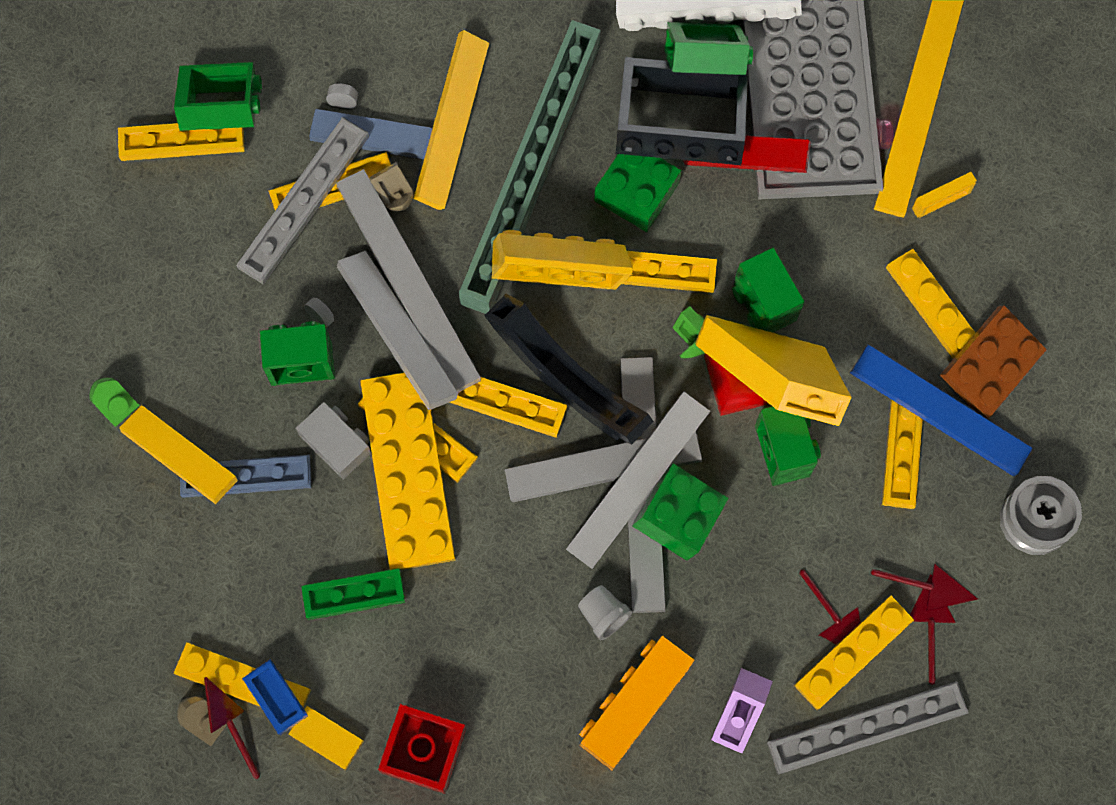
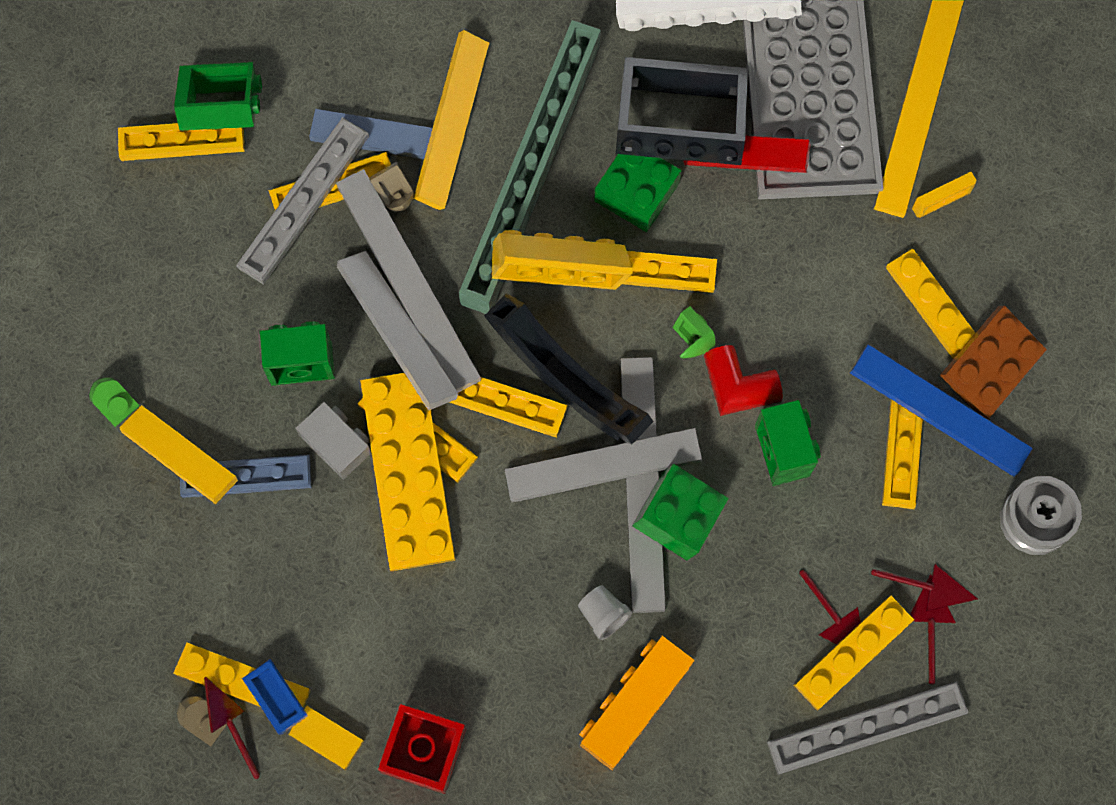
(319, 312): light grey tile -> none
(342, 96): light grey tile -> none
(353, 594): green plate -> none
(638, 480): light grey tile -> none
(707, 48): green window -> none
(742, 710): lavender slope -> none
(767, 292): green brick -> none
(778, 368): yellow slope -> none
(885, 132): clear pink tile -> none

